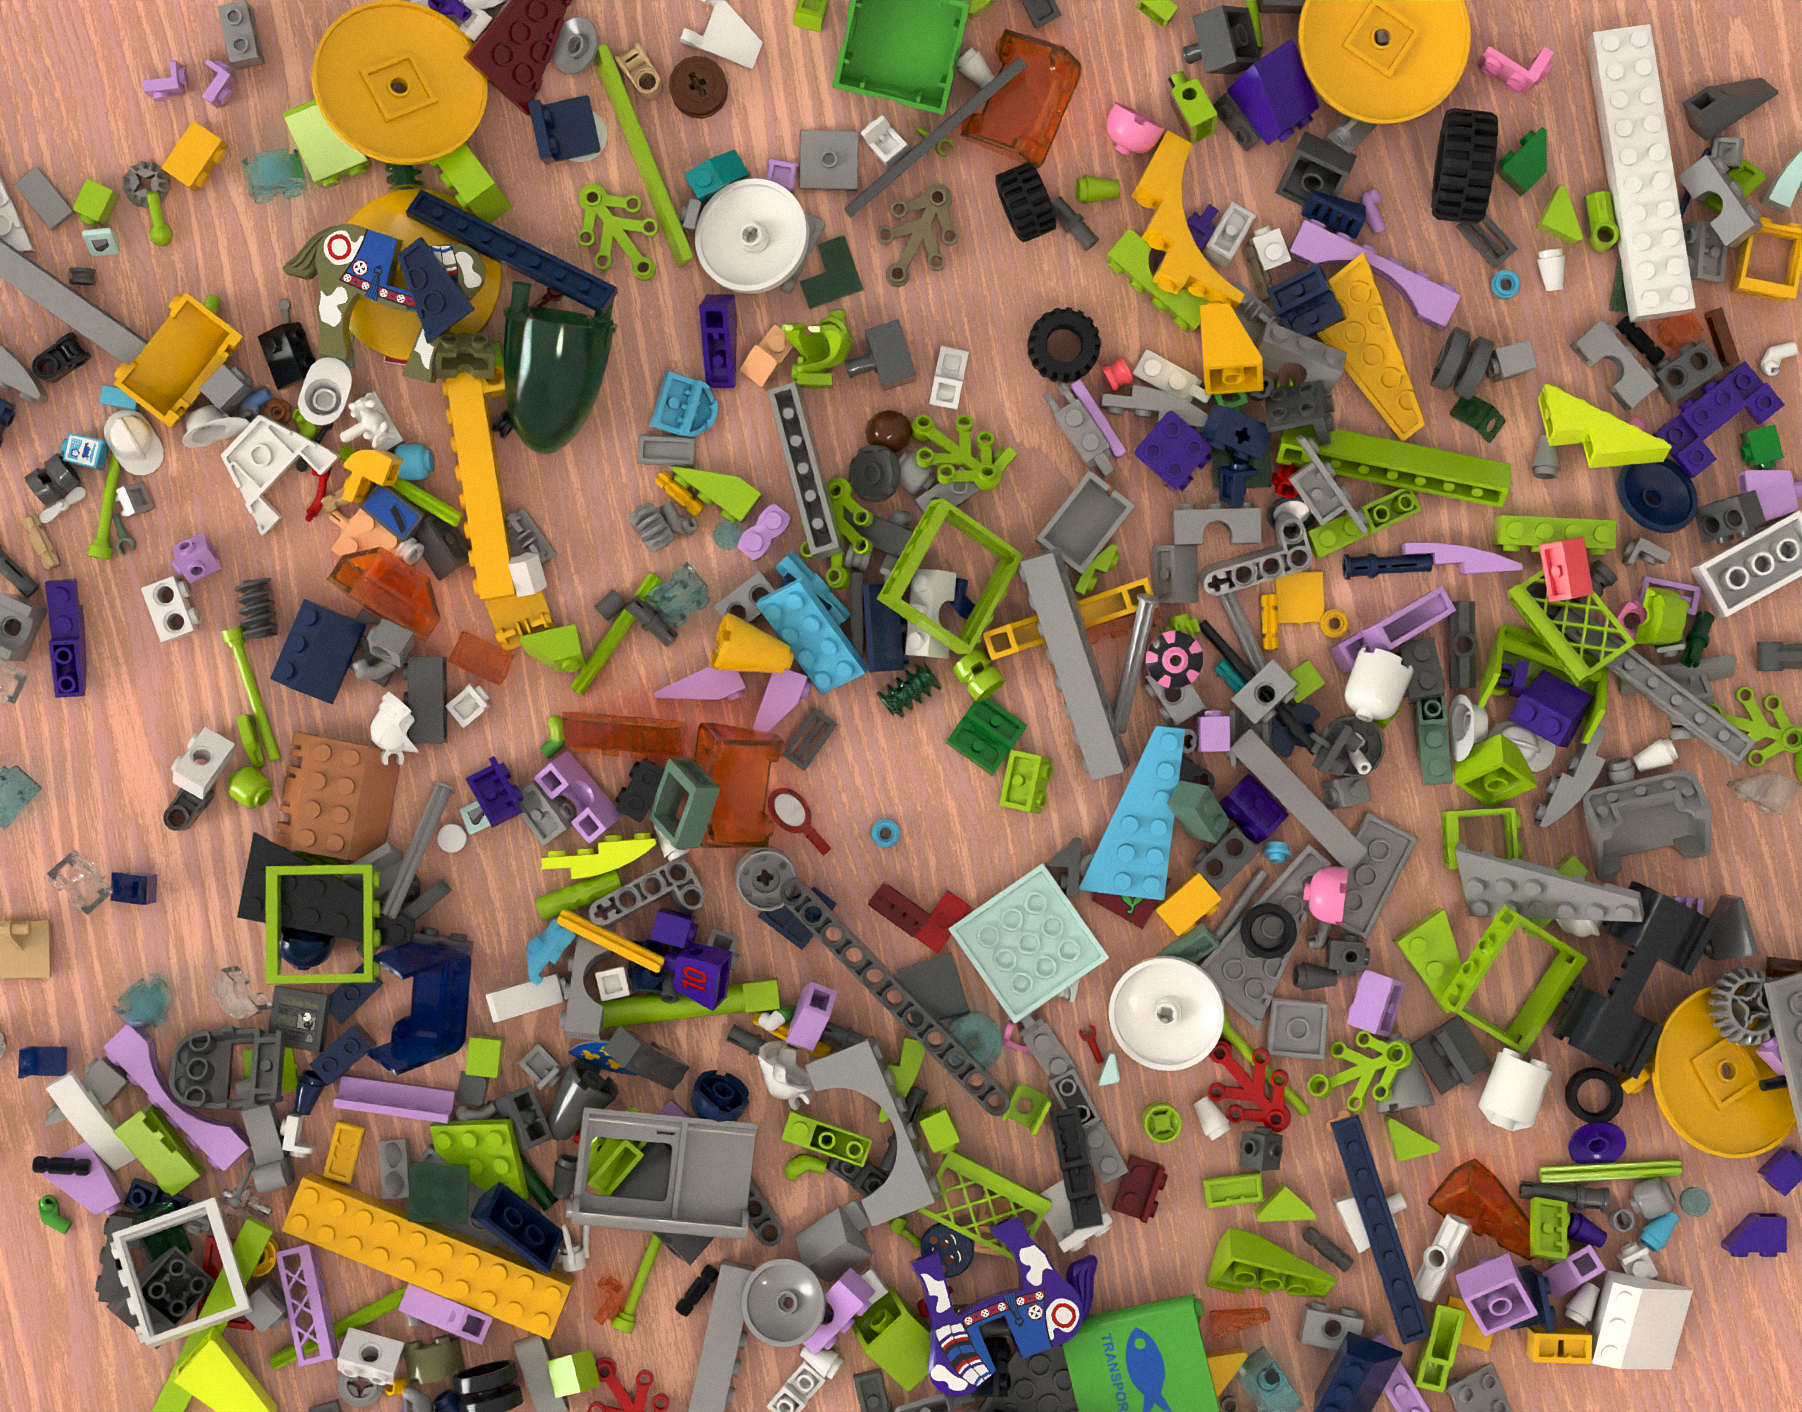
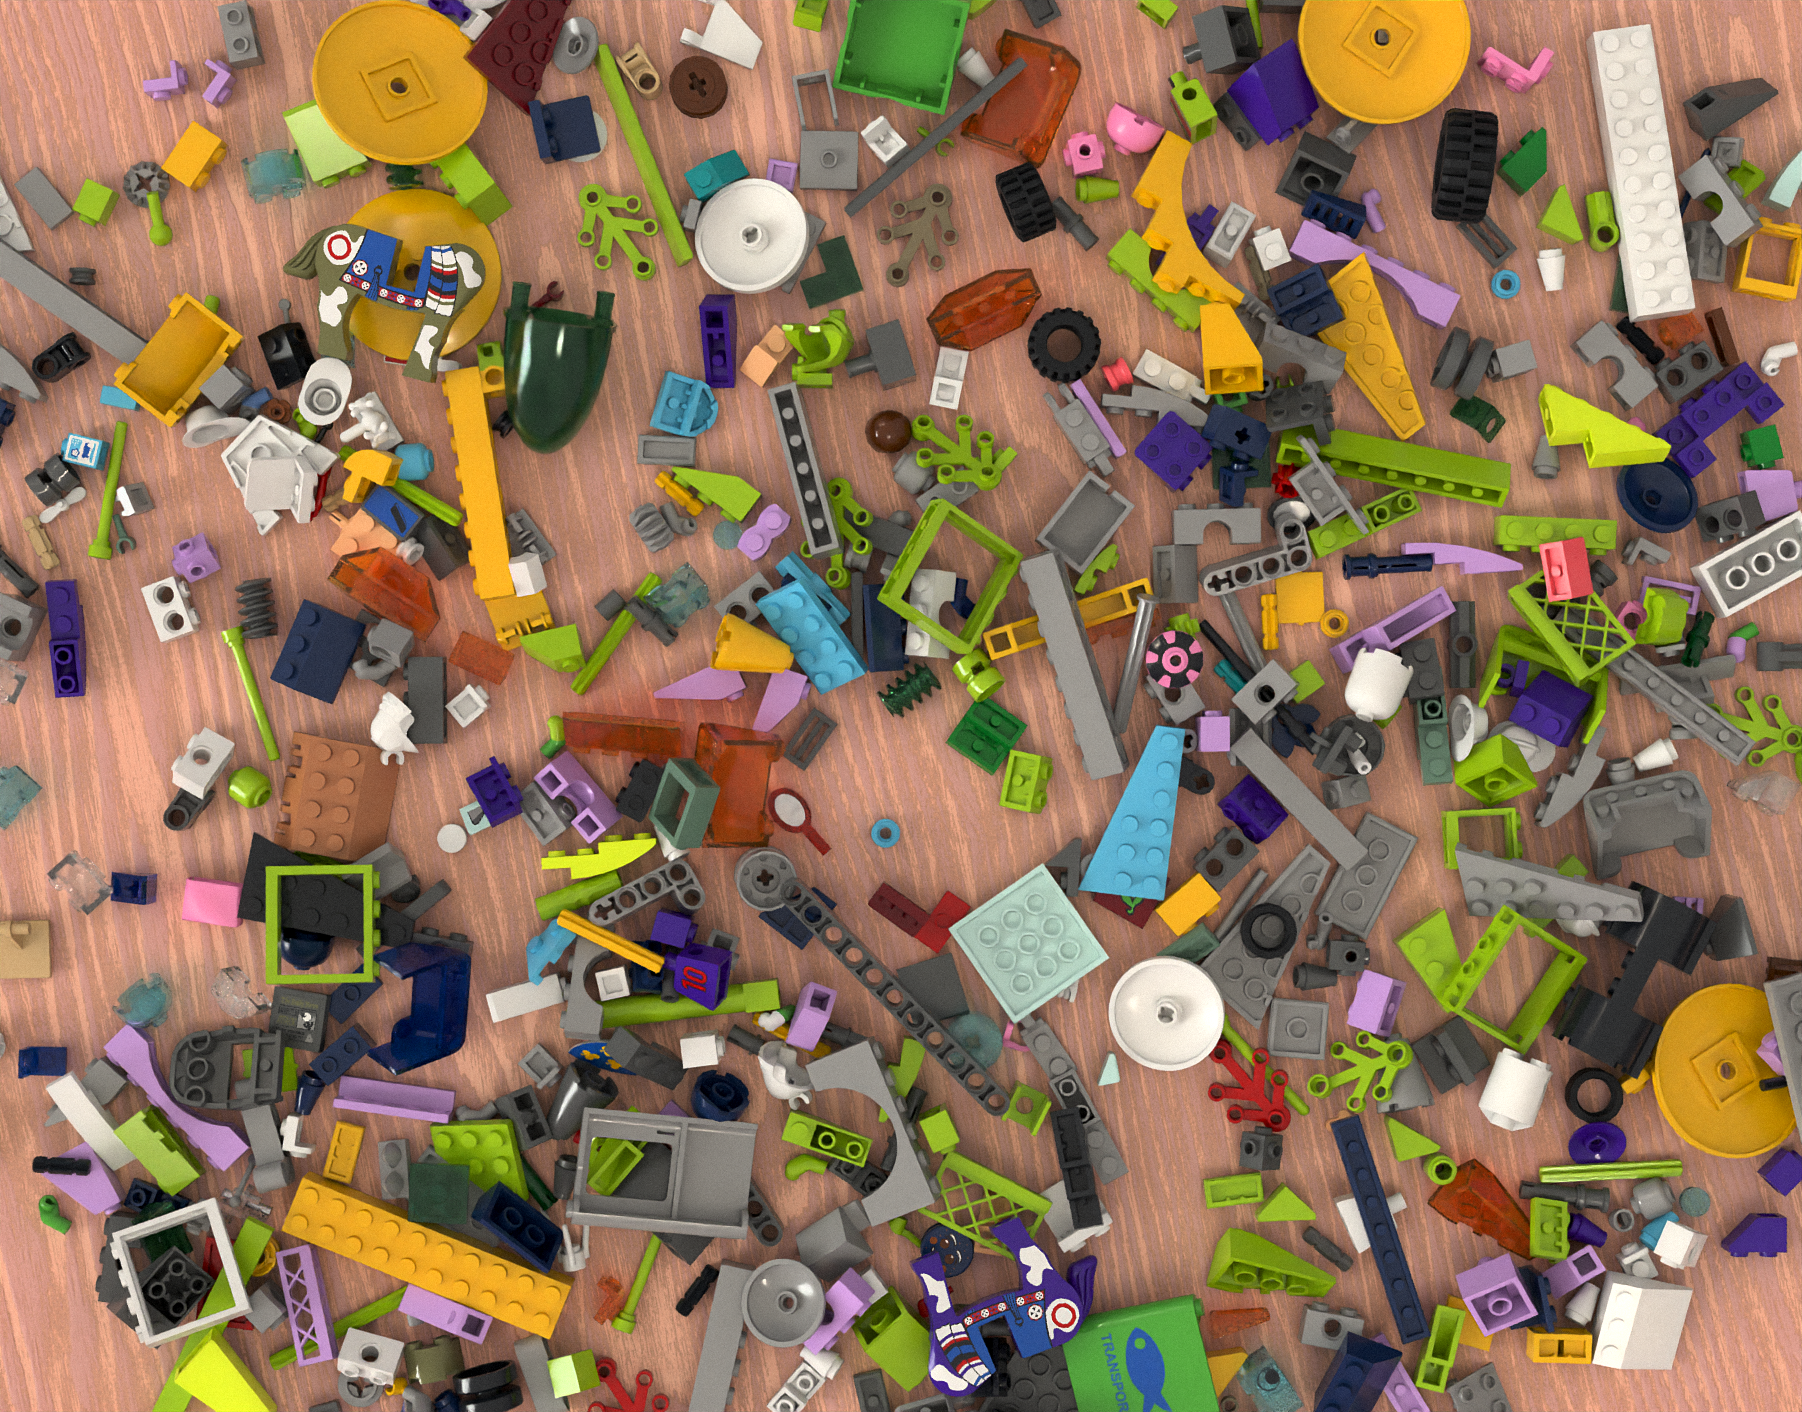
(101, 241): light aqua slope -> none
(133, 442): white piece -> none
(212, 901): none -> bright pink piece
(251, 739): lime tile -> none
(281, 484): none -> white bracket
(416, 849): light grey axle -> none
(434, 291): dark blue wing -> none
(465, 354): olive cylinder -> none
(472, 1089): dark grey slope -> none
(485, 1055): lime piece -> none
(512, 251): dark blue tile -> none
(702, 1048): none -> white brick
(814, 78): none -> light grey piece
(875, 473): dark grey tile -> none
(984, 309): none -> clear orange wedge
(1081, 164): none -> bright pink brick
(1093, 1045): red hand -> none
(1139, 1188): dark red bracket -> none
(1161, 1121): lime wheel -> none
(1198, 811): sand green brick -> none
(1211, 1118): white cone -> none
(1276, 851): medium azure plate -> none
(1327, 894): bright pink cylinder -> none
(1446, 1174): none -> lime brick
(1448, 1241): white piece -> none
(1680, 1245): none -> white brick
(1734, 1015): light grey gear -> none
(1737, 641): none -> arm

